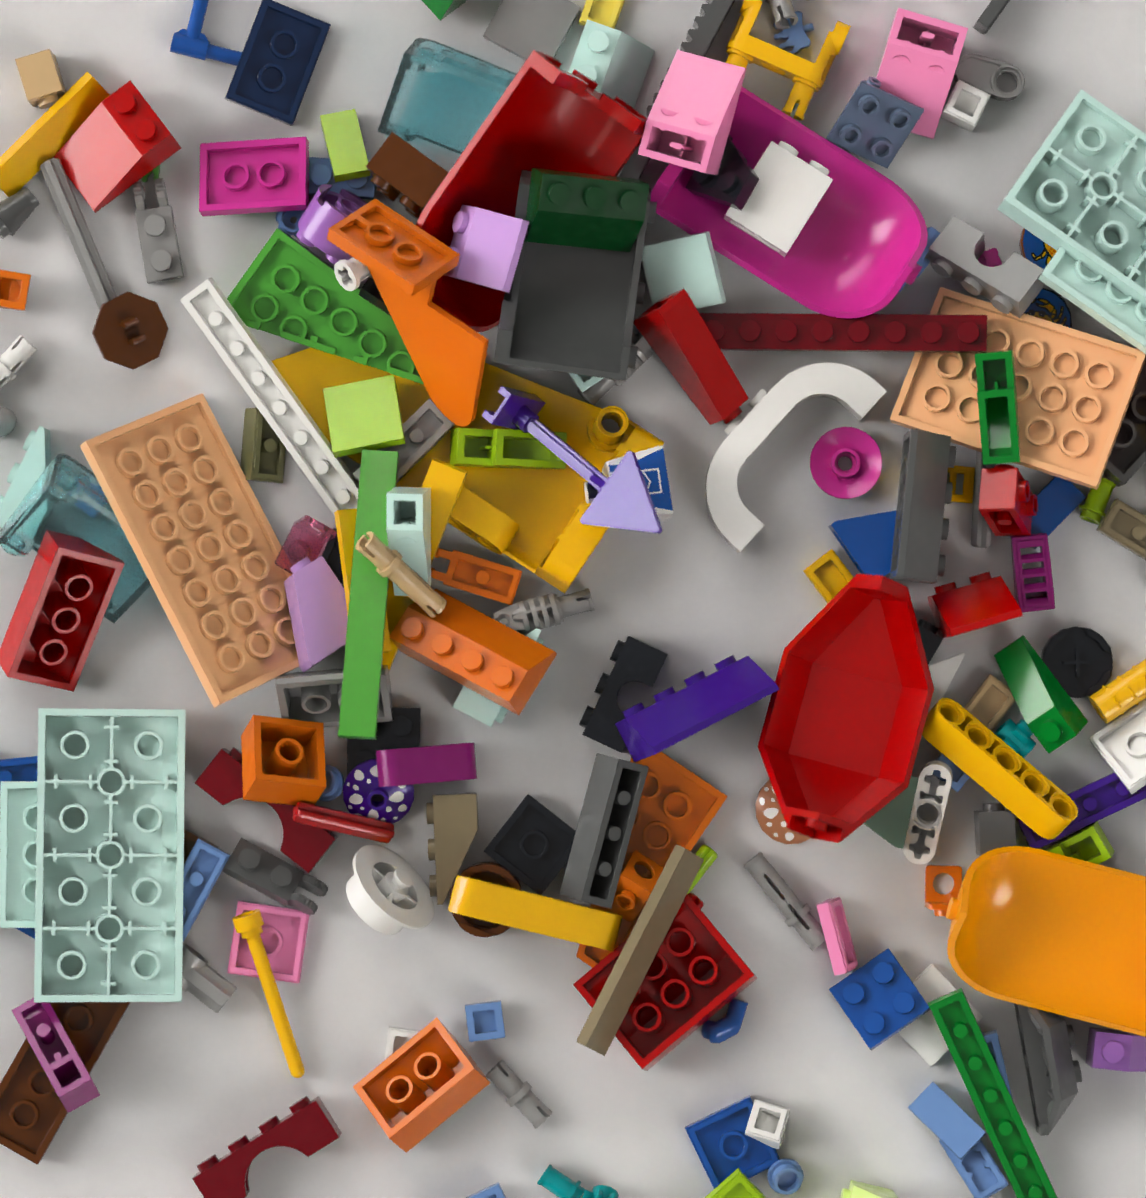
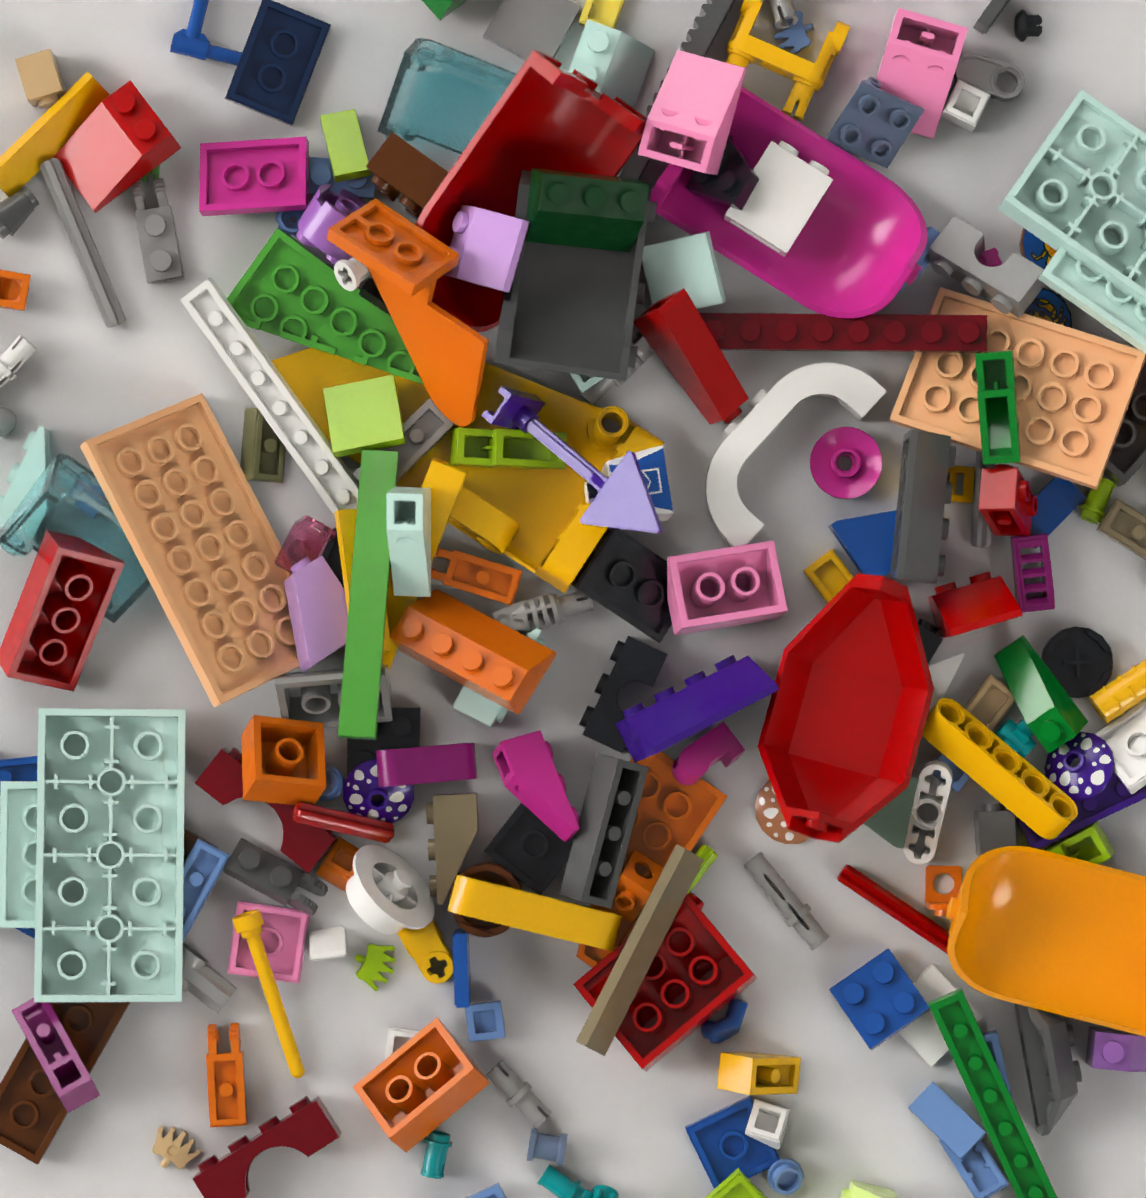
(130, 330): reddish brown piece -> none
(173, 1150): none -> tan piece
(226, 1080): none -> orange hinge
(328, 943): none -> white slope
(338, 863): none -> orange slope
(374, 964): none -> lime piece
(392, 566): tan pin -> none
(424, 946): none -> yellow piece
(435, 1154): none -> teal pin
(461, 968): none -> blue tile
(532, 778): none -> dark pink slope
(547, 1147): none -> sand blue bush
(628, 582): none -> black tile
(712, 747): none -> dark pink leg
(724, 588): none -> bright pink slope
(758, 1073): none -> yellow slope
(837, 935): bright pink tile -> none
(894, 907): none -> red axle
(1026, 25): none -> black piece
(1092, 772): none -> dark purple dish

